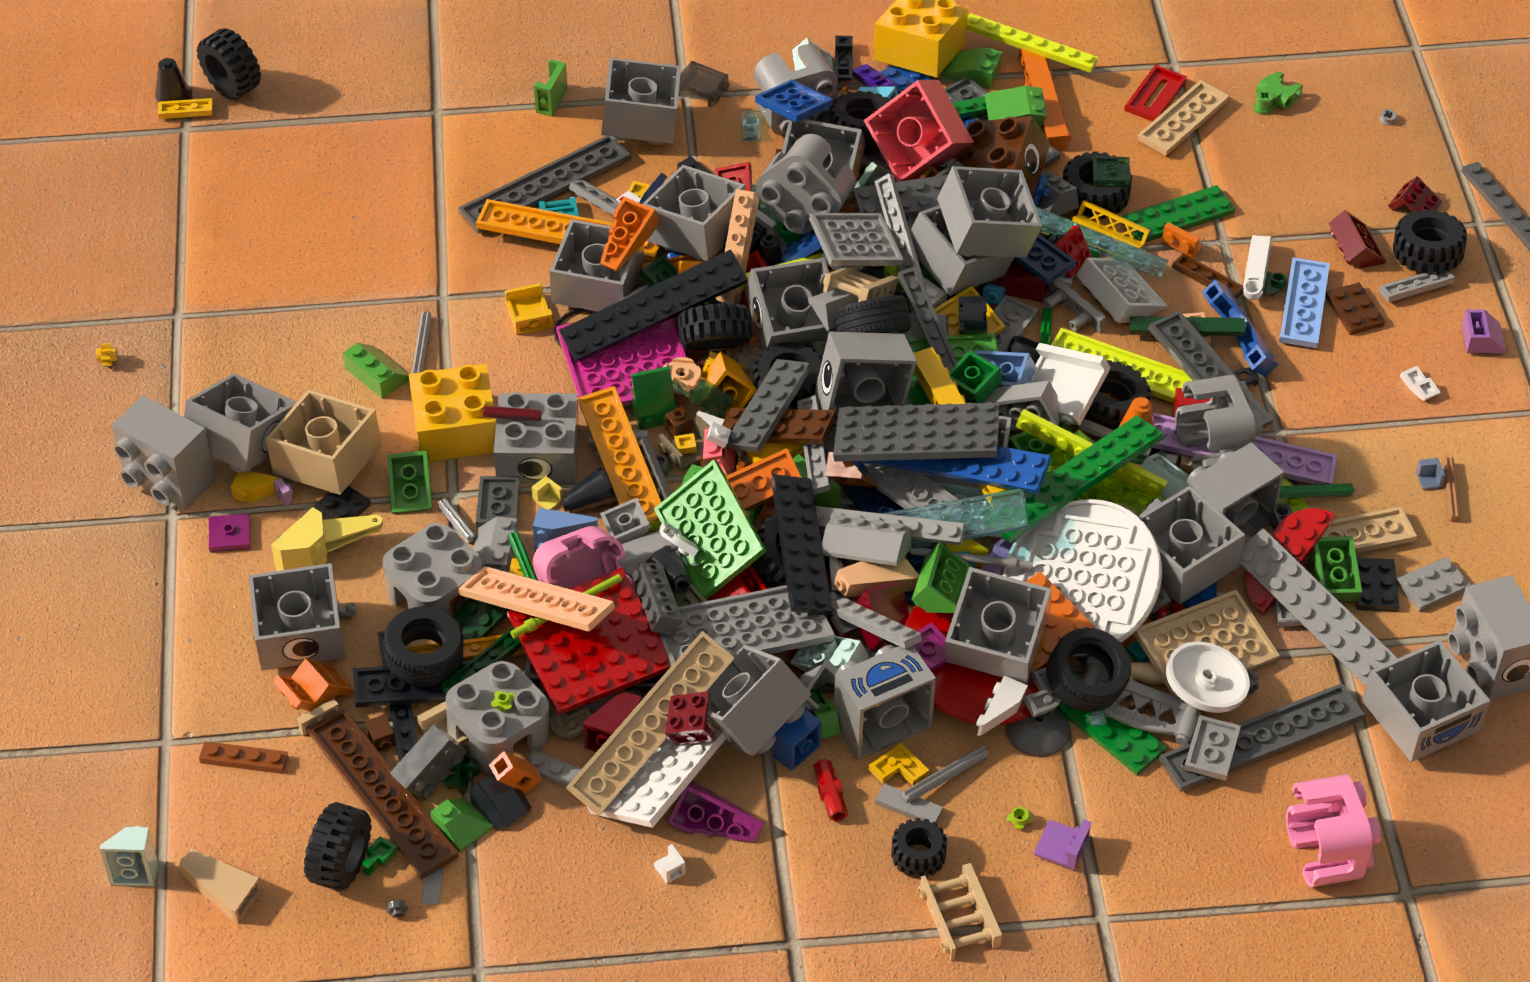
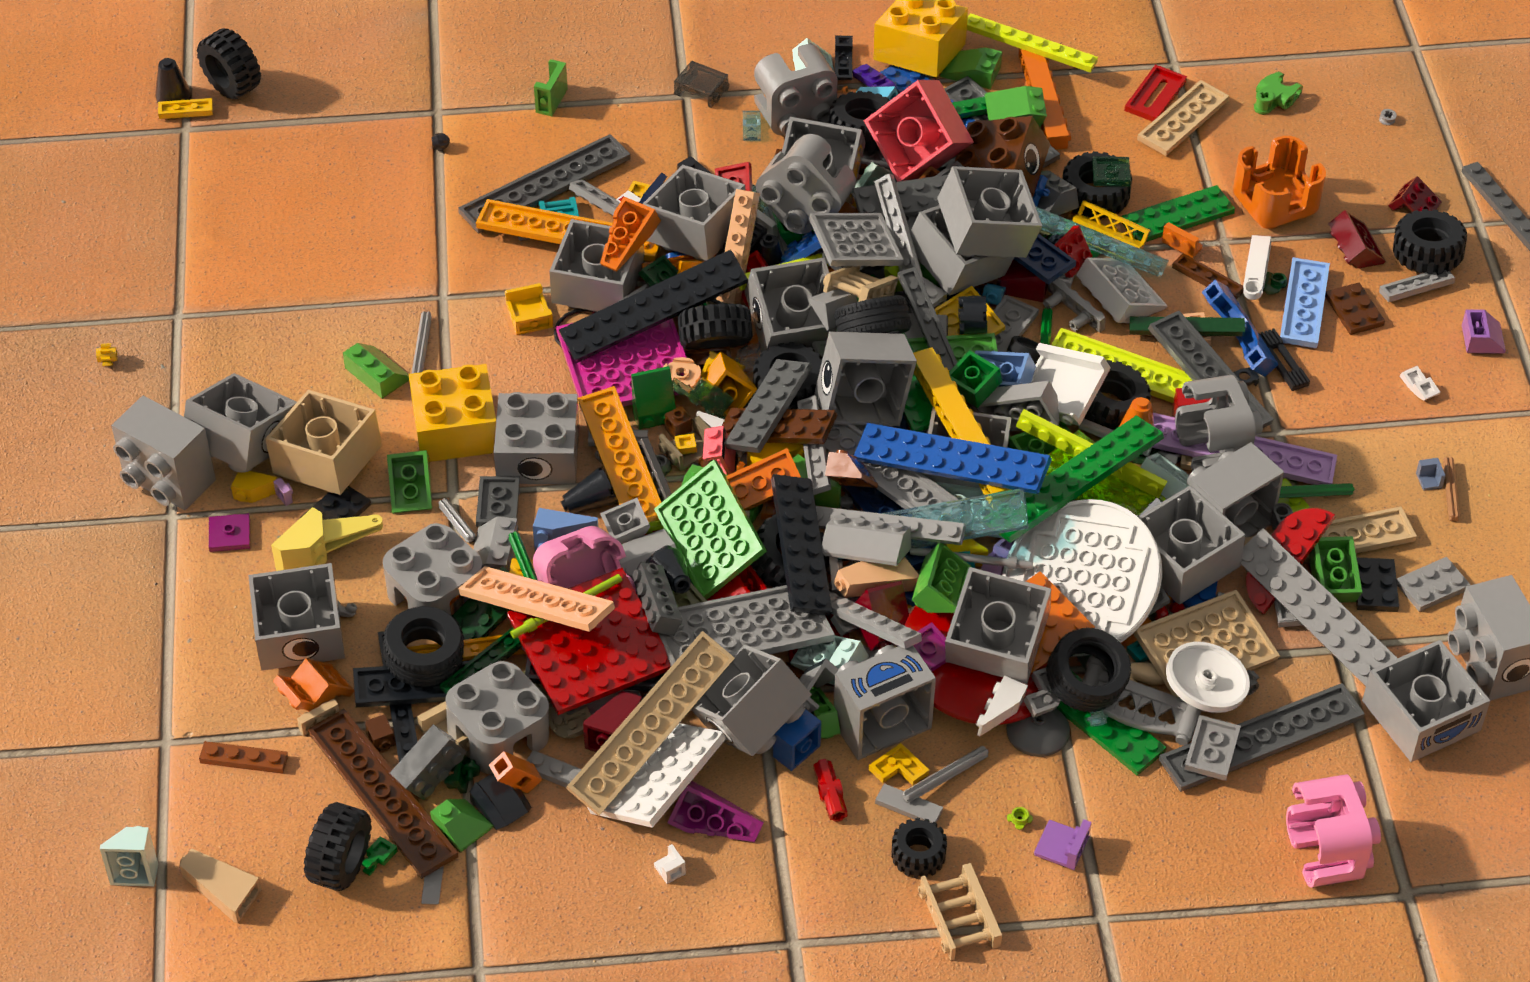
(397, 908): dark grey plate -> none
(440, 141): none -> black plate
(502, 701): lime plate -> none
(512, 413): dark red axle -> none
(547, 493): light yellow panel -> none
(641, 101): light grey brick -> none
(674, 536): white plate -> none
(688, 719): dark red bracket -> none
(718, 434): white plate -> none
(793, 100): blue plate -> none
(917, 432): dark grey plate -> none
(1279, 188): none -> orange piece
(1296, 378): none -> black container

